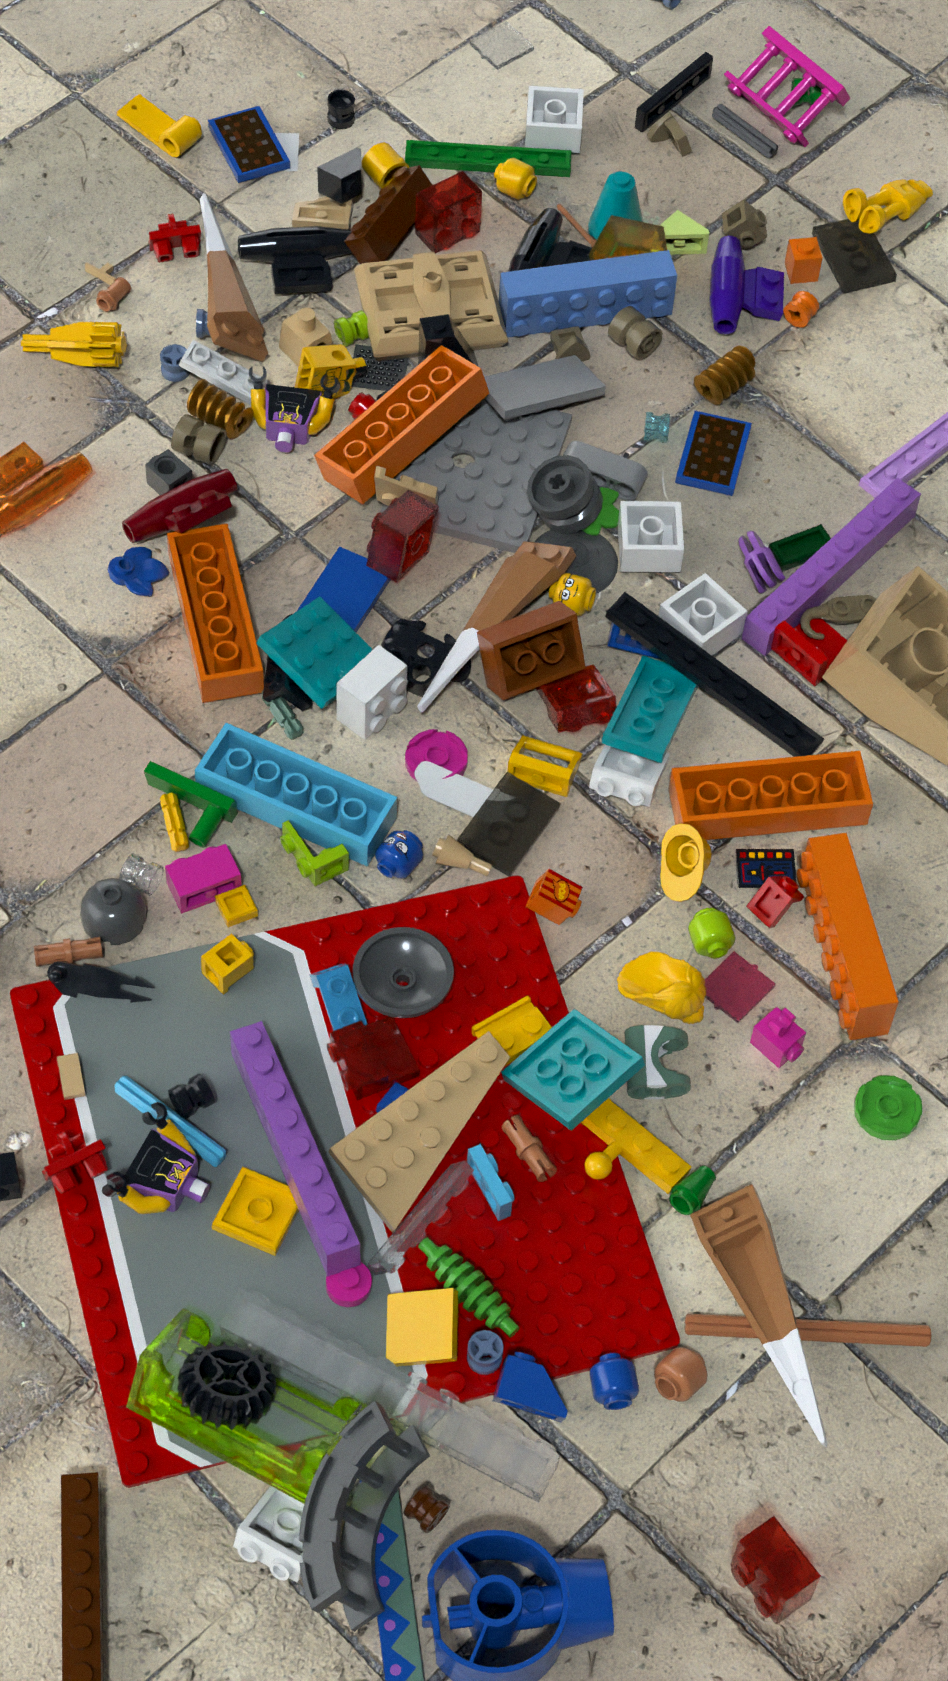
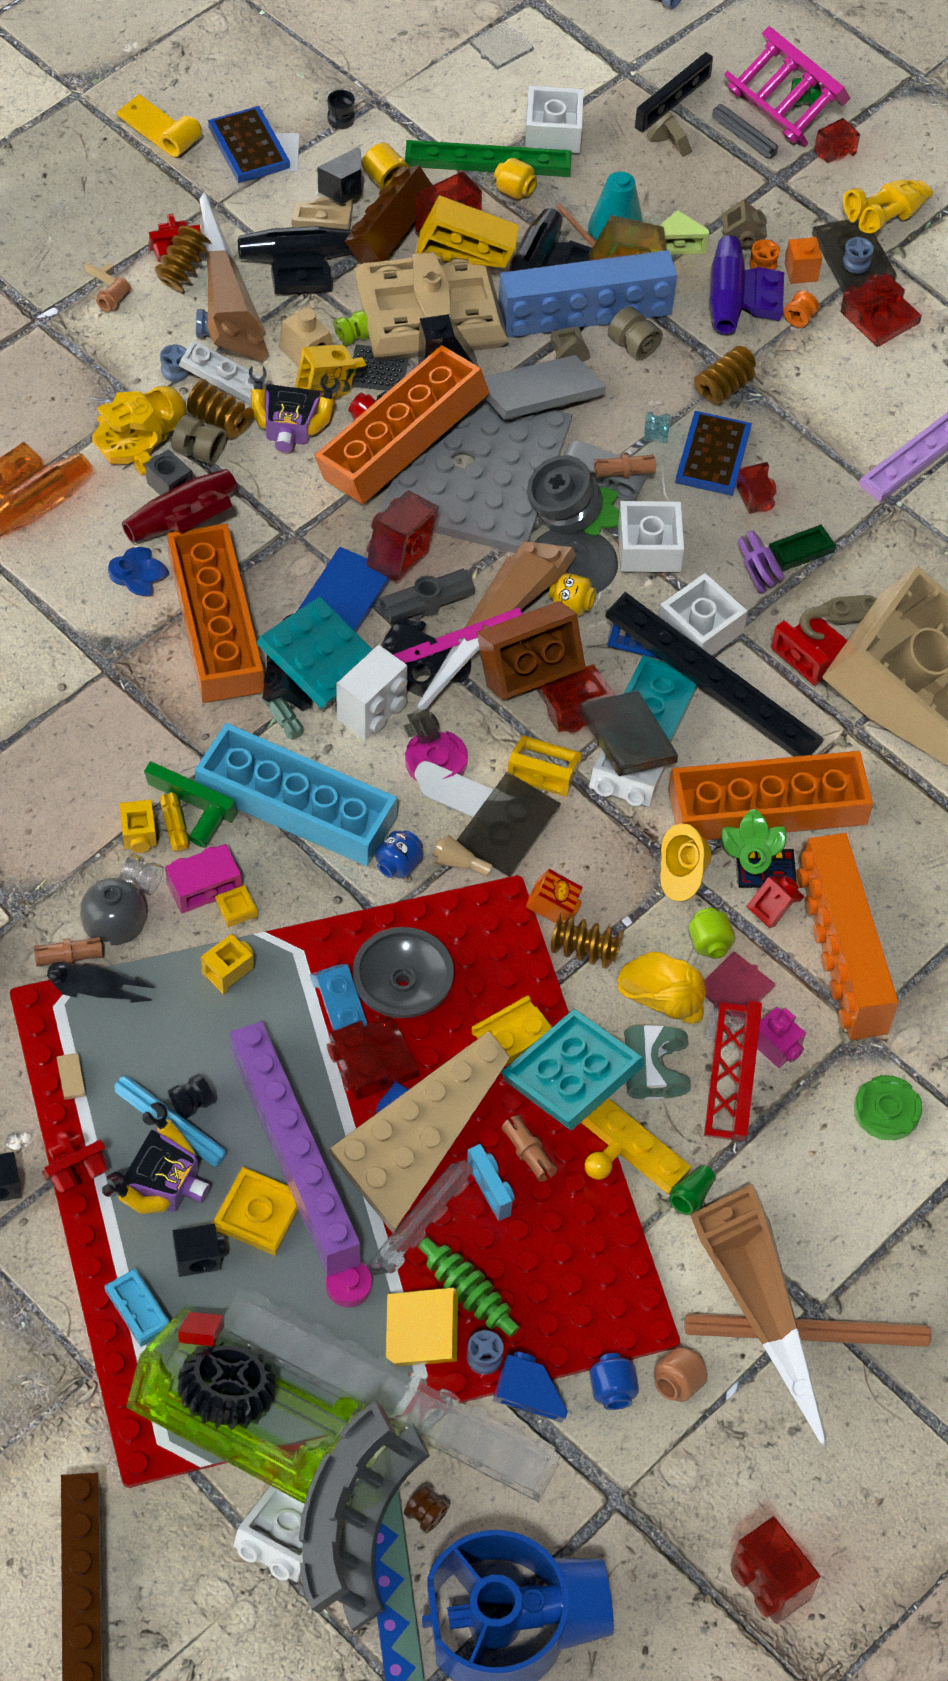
(81, 343): yellow piece -> none
(137, 1307): none -> medium azure plate
(138, 825): none -> yellow brick
(146, 422): none -> yellow helmet
(181, 256): none -> pearl gold piece
(198, 1249): none -> black brick
(201, 1329): none -> red tile
(320, 868): lime bracket -> none
(390, 488): tan wing -> none
(423, 725): none -> clear smoke plate
(427, 595): none -> dark grey piece
(452, 639): none -> dark pink piece
(468, 234): none -> yellow wedge
(586, 941): none -> pearl gold piece
(625, 466): none -> nougat pin
(628, 733): none -> clear smoke tile
(733, 1023): none -> clear wheel
(746, 1070): none -> red fence
(751, 837): none -> bright green plate
(756, 488): none -> clear red brick
(764, 254): none -> orange wheel
(832, 563): medium lavender brick -> none
(836, 141): none -> clear red brick
(858, 255): none -> sand blue wheel
(879, 309): none -> clear red plate

